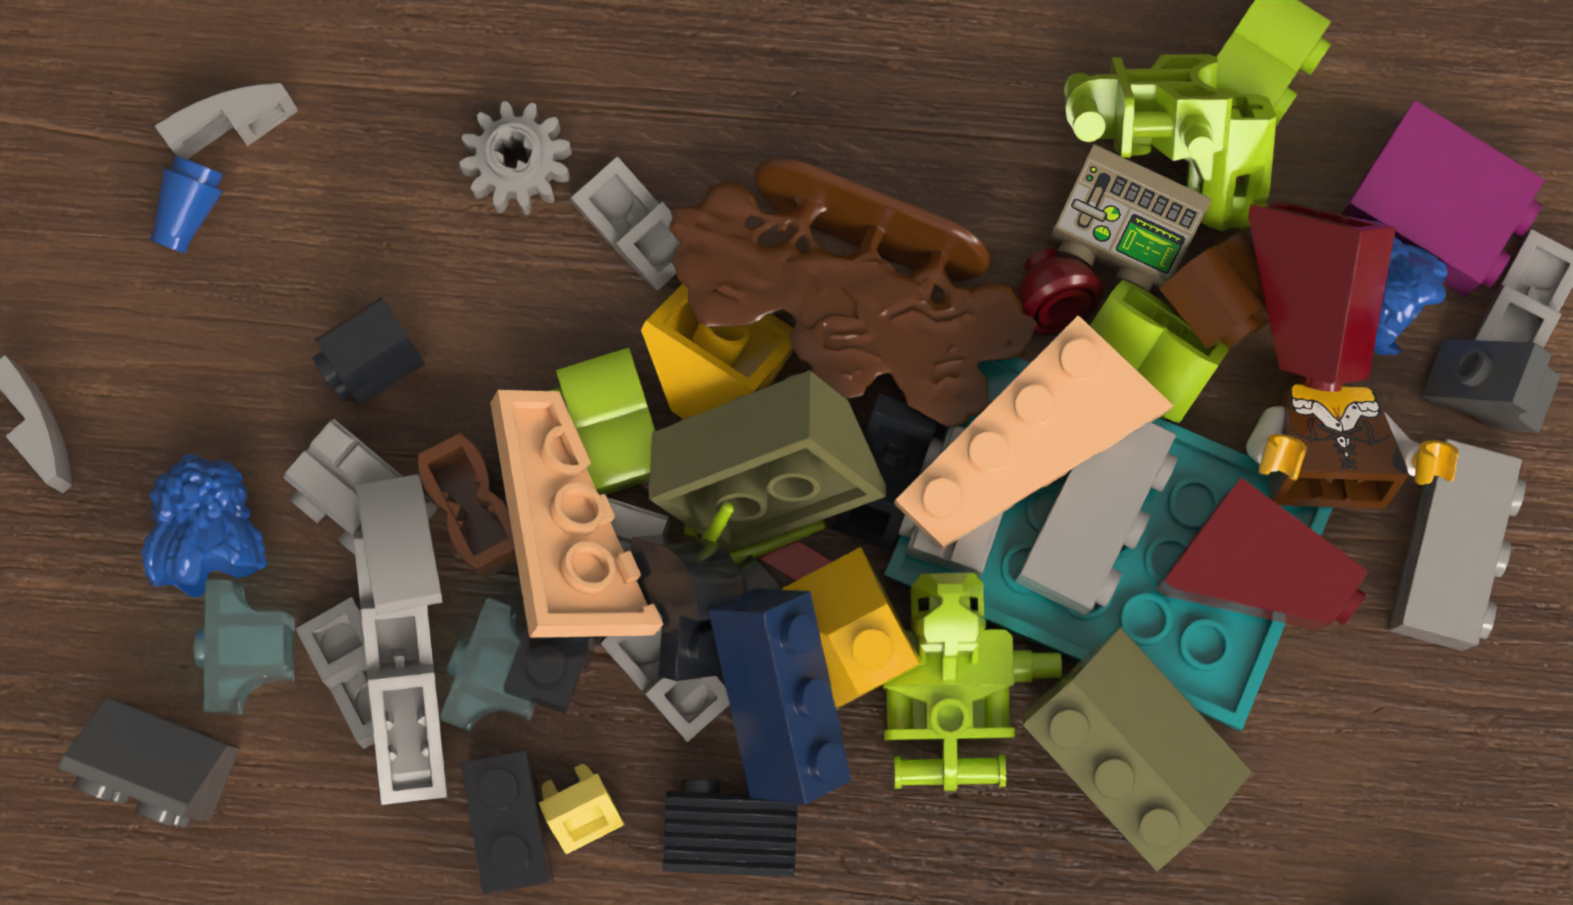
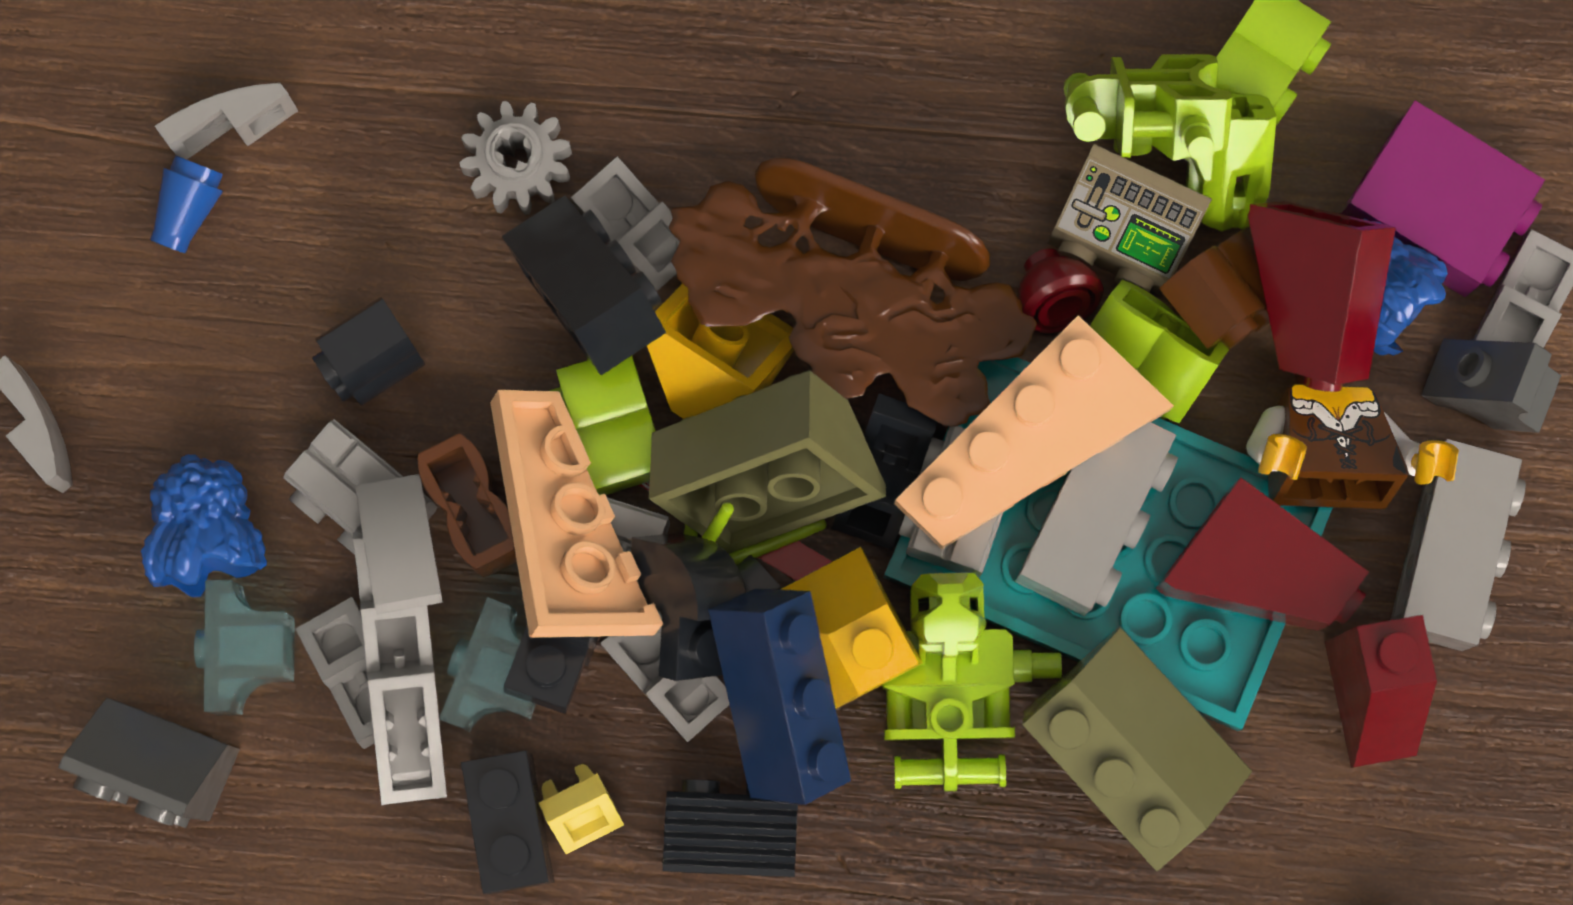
(587, 283): none -> black brick
(1383, 688): none -> dark red slope

